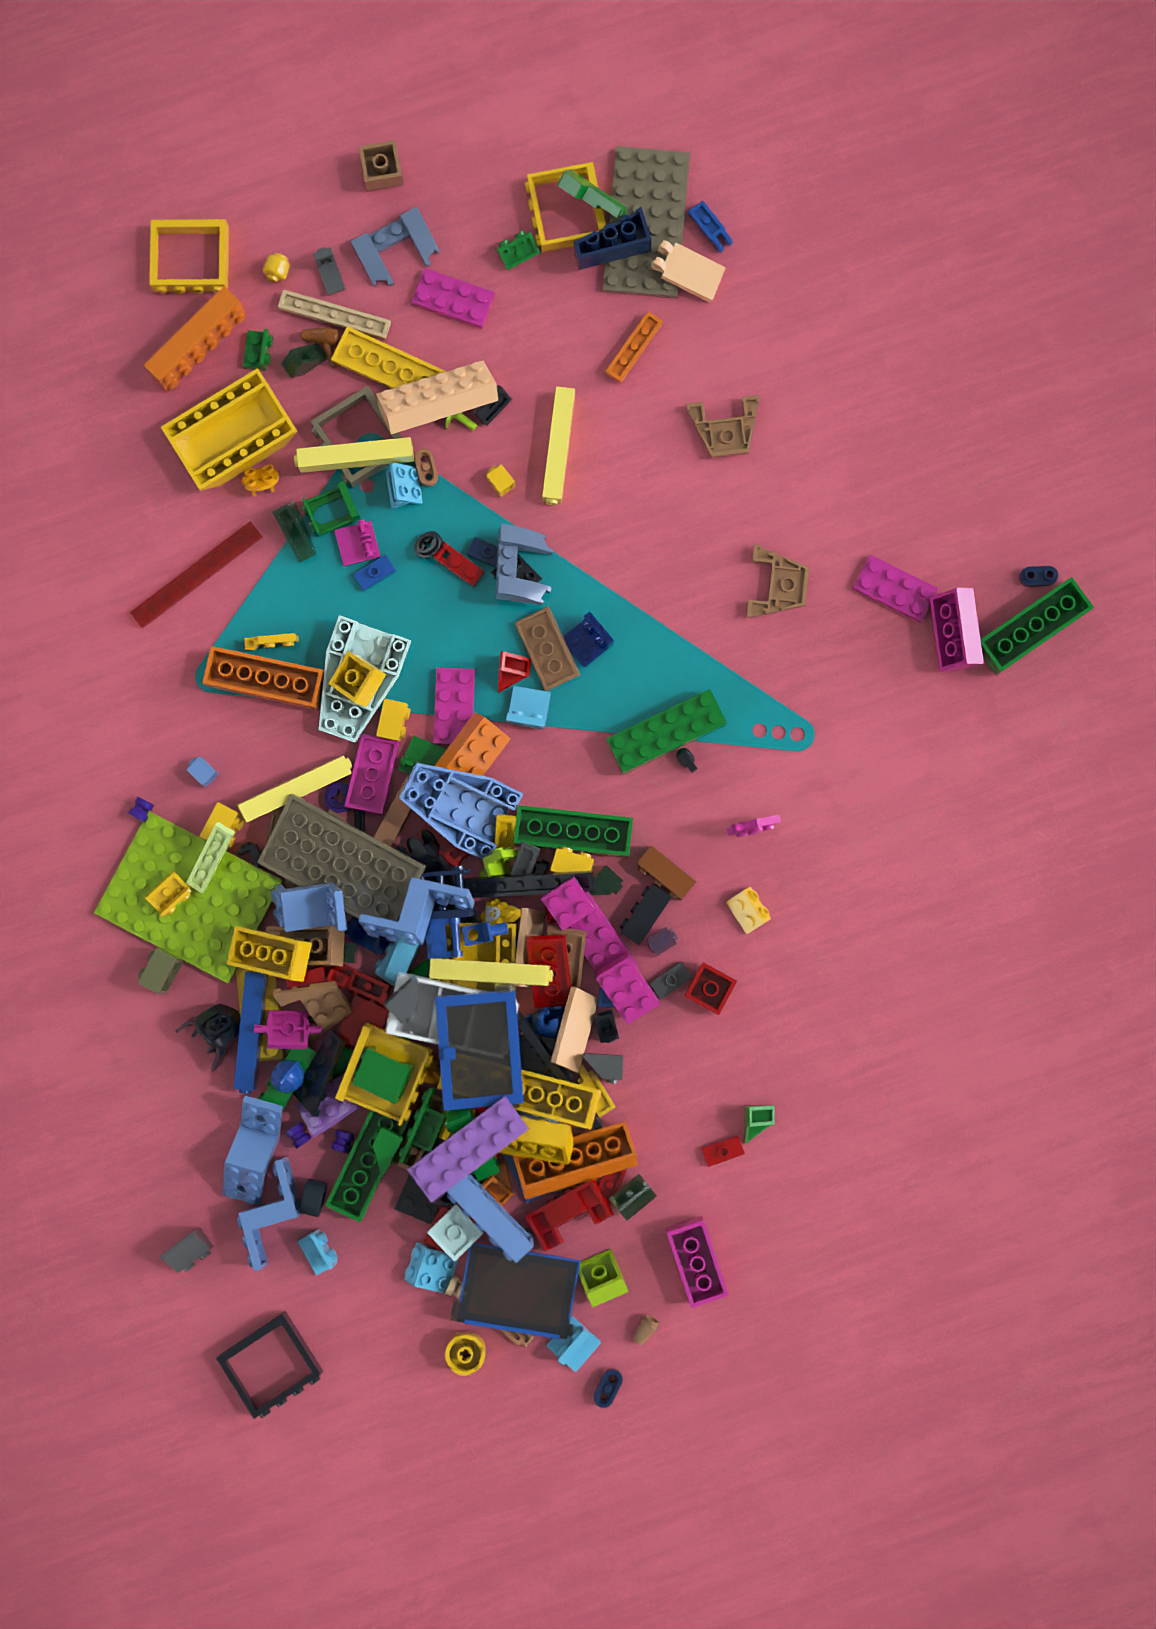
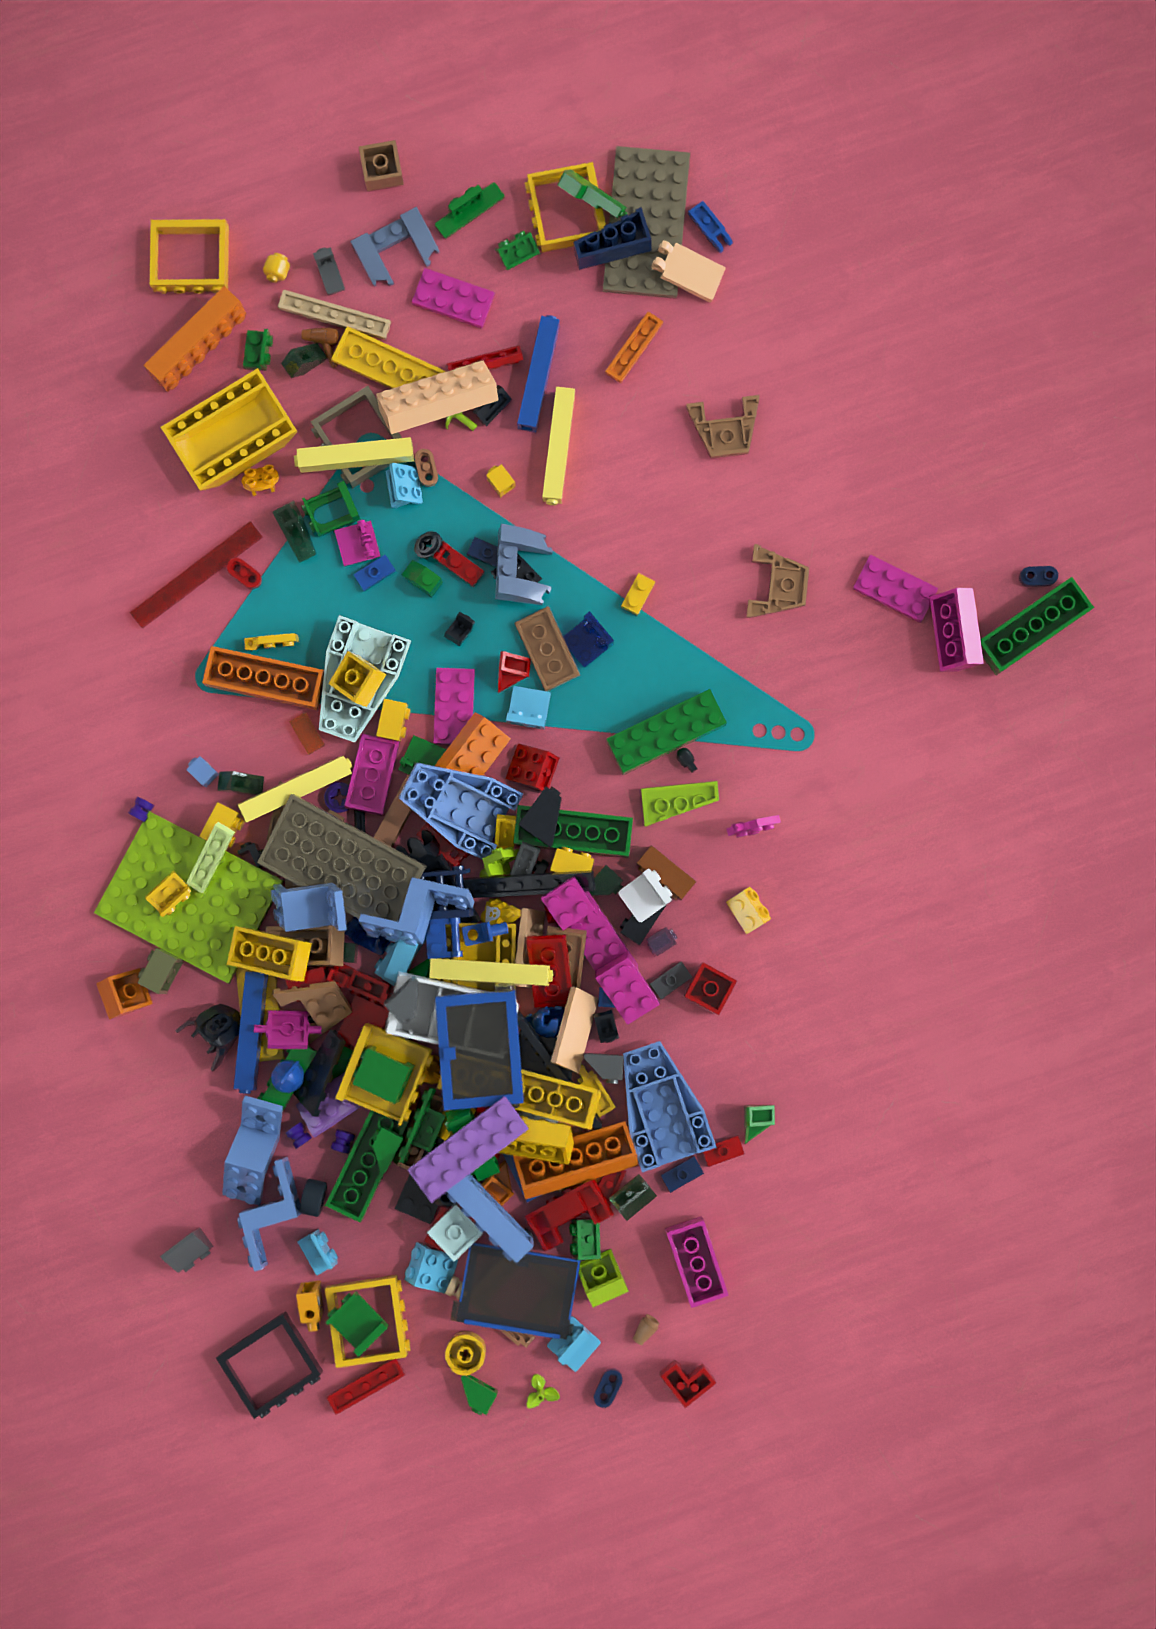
(123, 994): none -> orange slope
(240, 783): none -> clear green slope
(244, 574): none -> red plate
(307, 733): none -> clear orange tile
(310, 1304): none -> light orange torso
(357, 1322): none -> green panel
(365, 1386): none -> red plate
(401, 1324): none -> yellow window
(422, 578): none -> green slope
(460, 629): none -> black bracket
(468, 207): none -> green bracket
(478, 1394): none -> green slope
(493, 359): none -> red plate
(532, 767): none -> red bracket
(536, 1398): none -> lime plant
(538, 373): none -> blue brick
(543, 816): none -> black slope
(585, 1239): none -> green bracket
(638, 594): none -> yellow plate
(645, 895): none -> white bracket
(662, 1109): none -> medium blue wedge
(673, 800): none -> lime wing
(682, 1174): none -> dark blue plate
(687, 1387): none -> red brick

